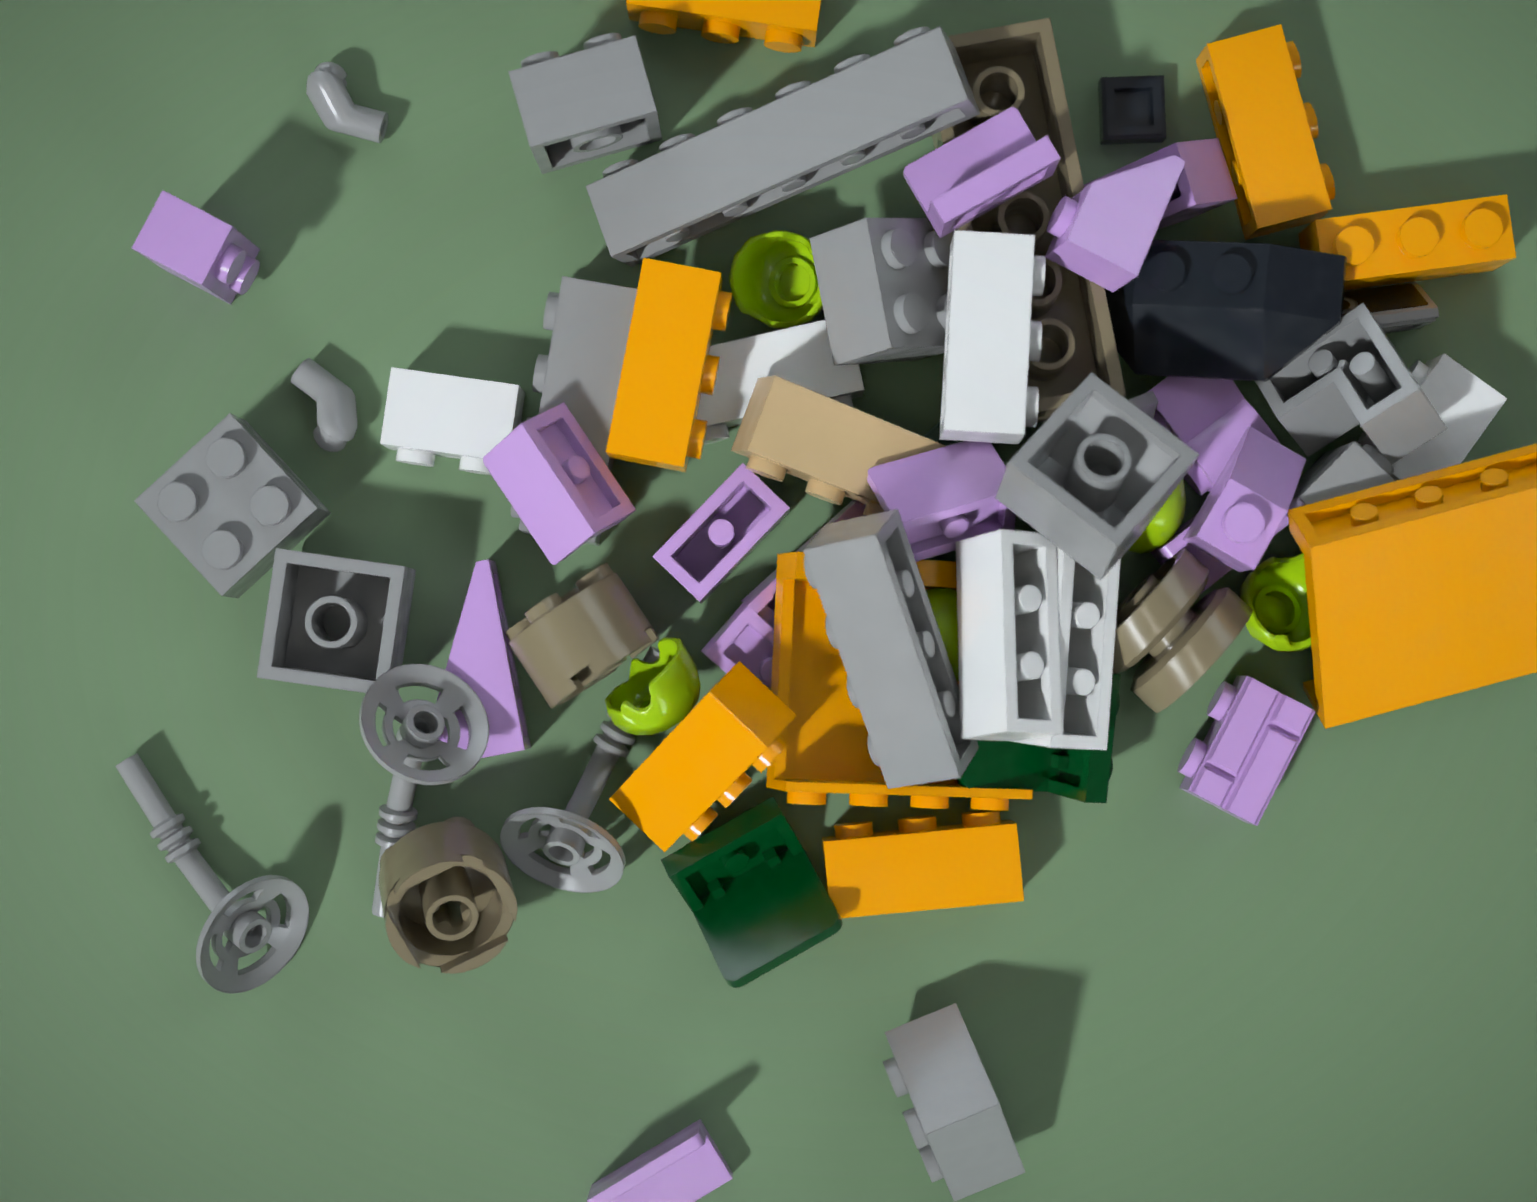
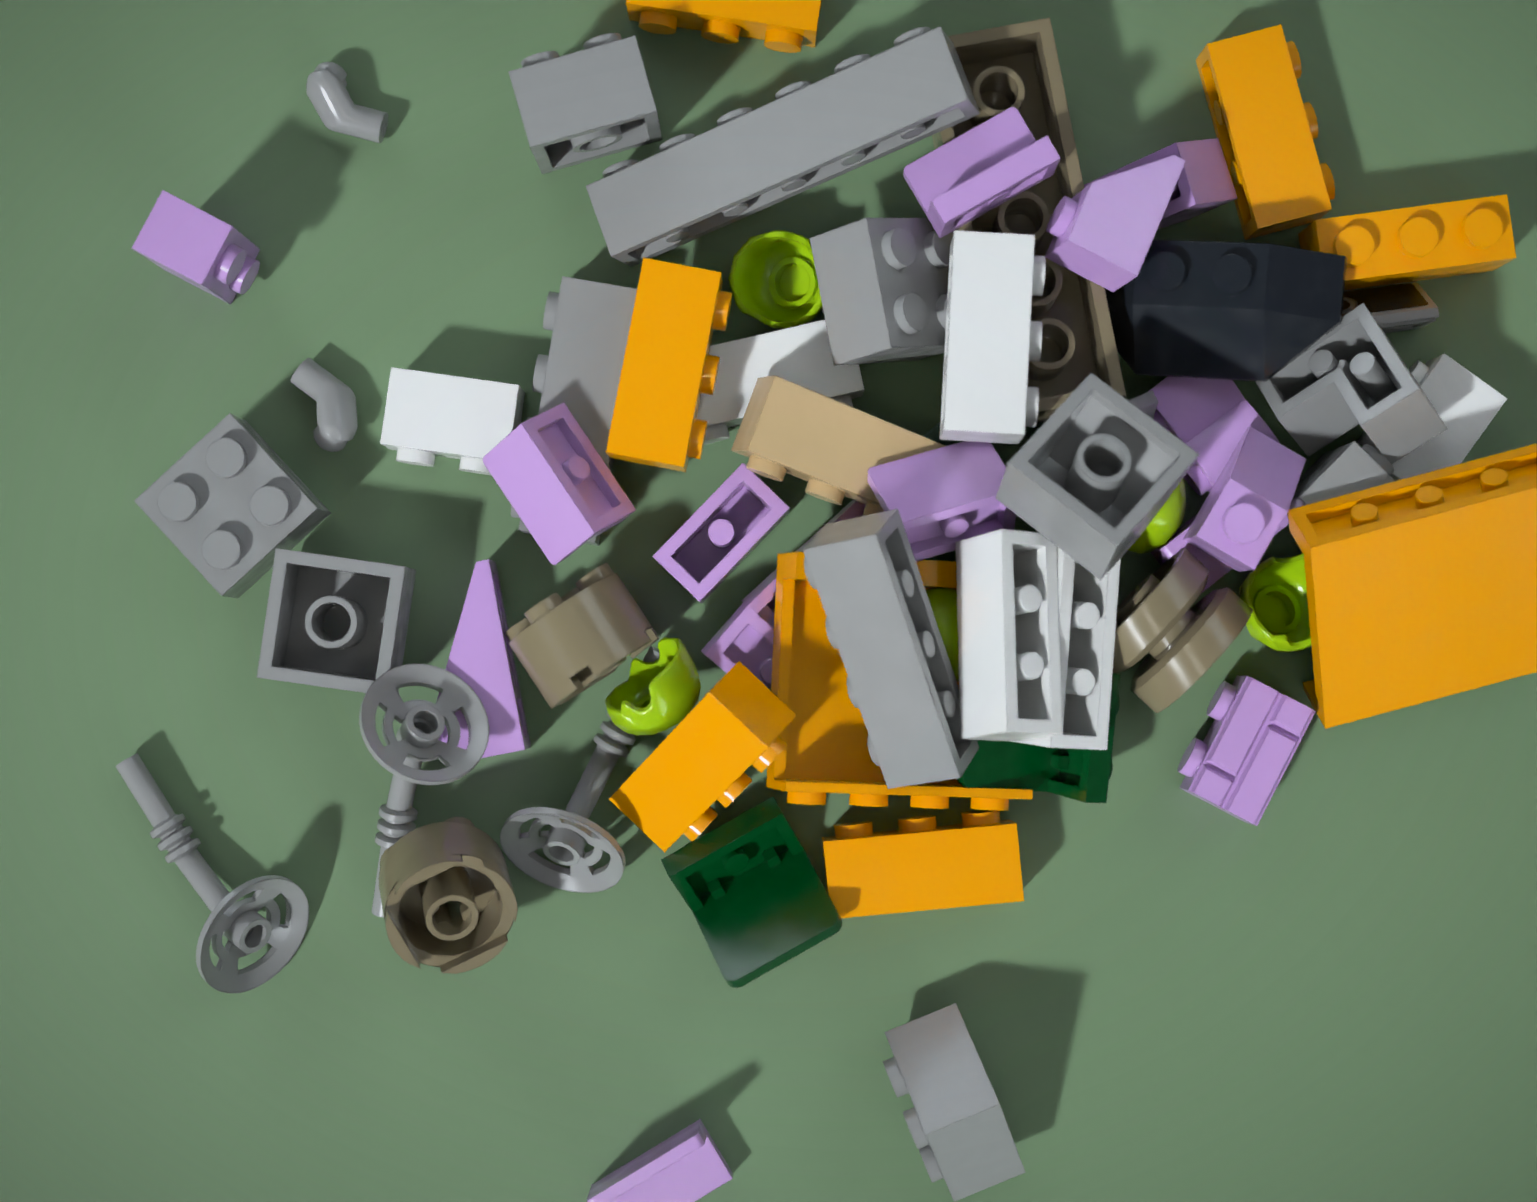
(1132, 109): black tile -> none

